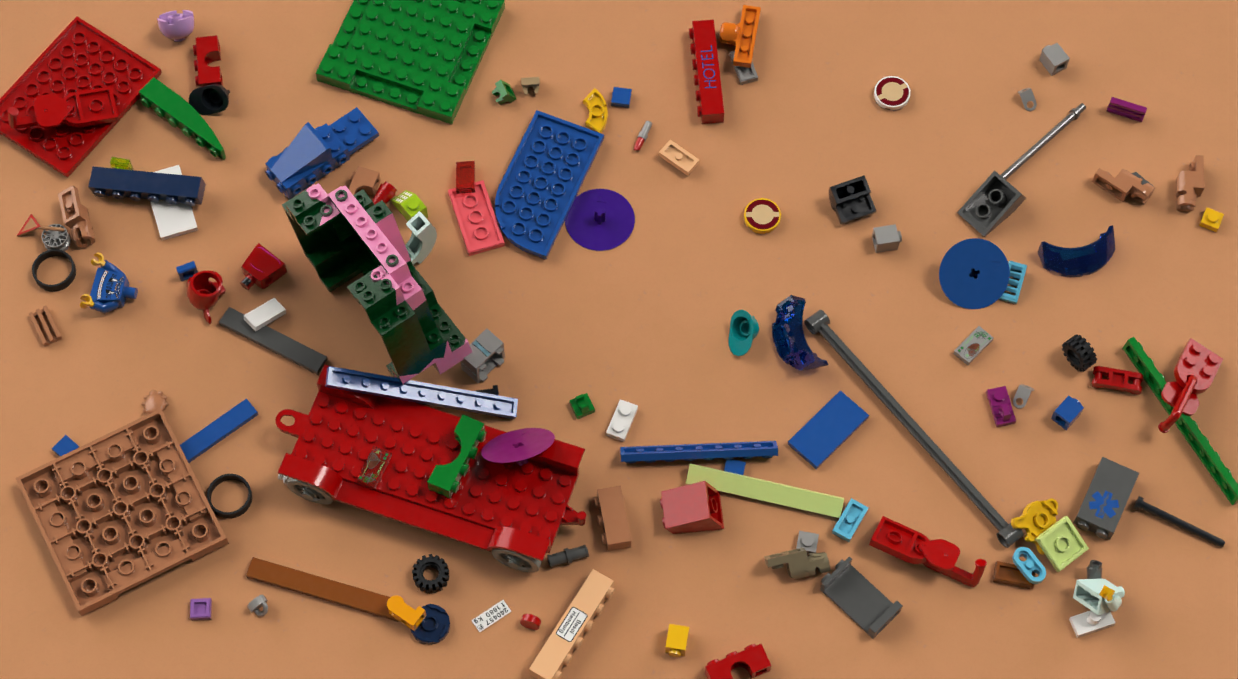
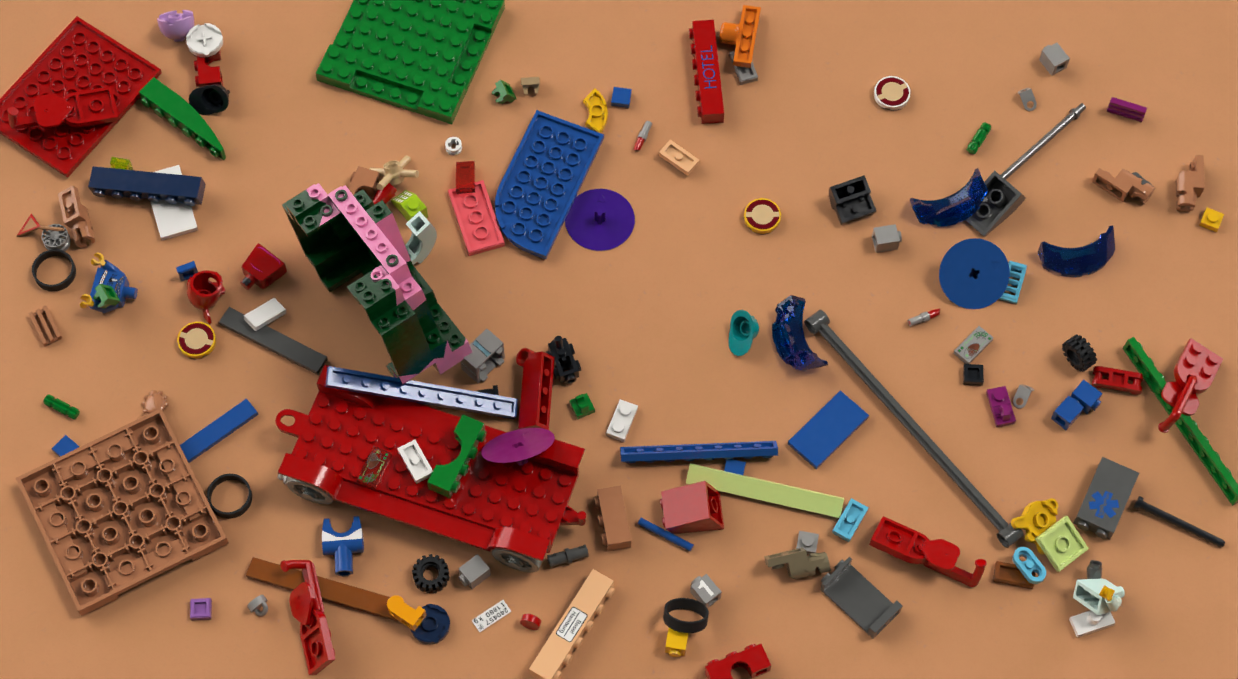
(61, 406): none -> green axle
(106, 295): none -> green tile
(196, 340): none -> tile
(204, 40): none -> white tile
(309, 610): none -> red plate
(319, 152): blue wedge -> none
(343, 545): none -> blue connector
(394, 172): none -> tan bar
(415, 461): none -> white plate
(453, 140): none -> white bush
(474, 572): none -> light grey brick
(536, 388): none -> red hinge
(564, 360): none -> black brick
(665, 534): none -> blue bar
(685, 626): none -> black tyre
(705, 590): none -> light grey brick
(923, 317): none -> light grey piece
(954, 207): none -> clear blue windscreen
(973, 374): none -> black tile
(979, 138): none -> green axle
(1087, 396): none -> blue brick

